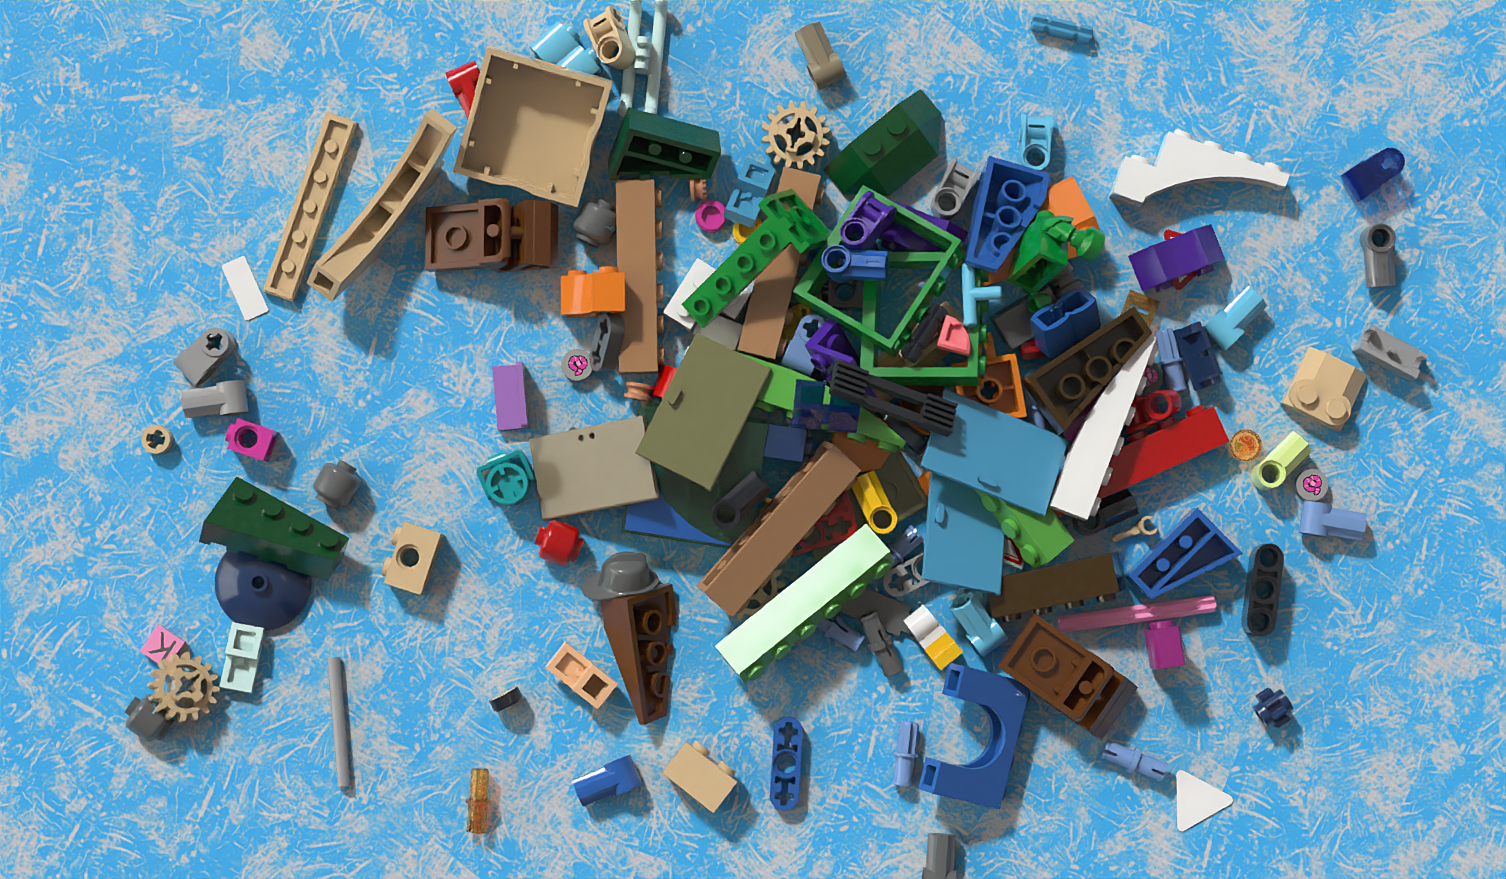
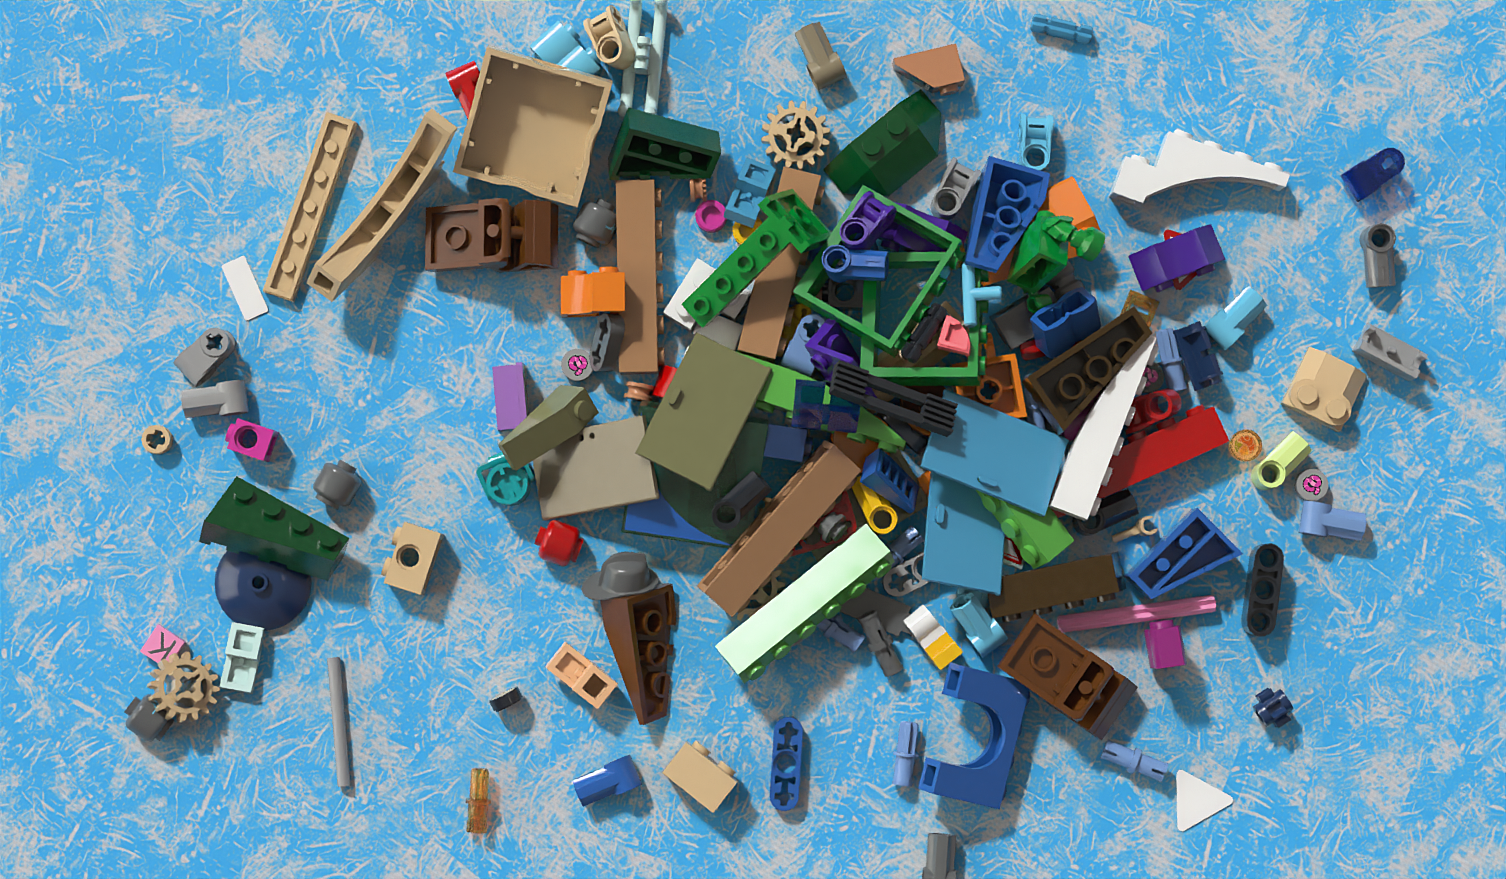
(547, 426): none -> olive slope
(832, 527): none -> dark grey plate
(884, 475): none -> blue slope
(933, 69): none -> nougat slope

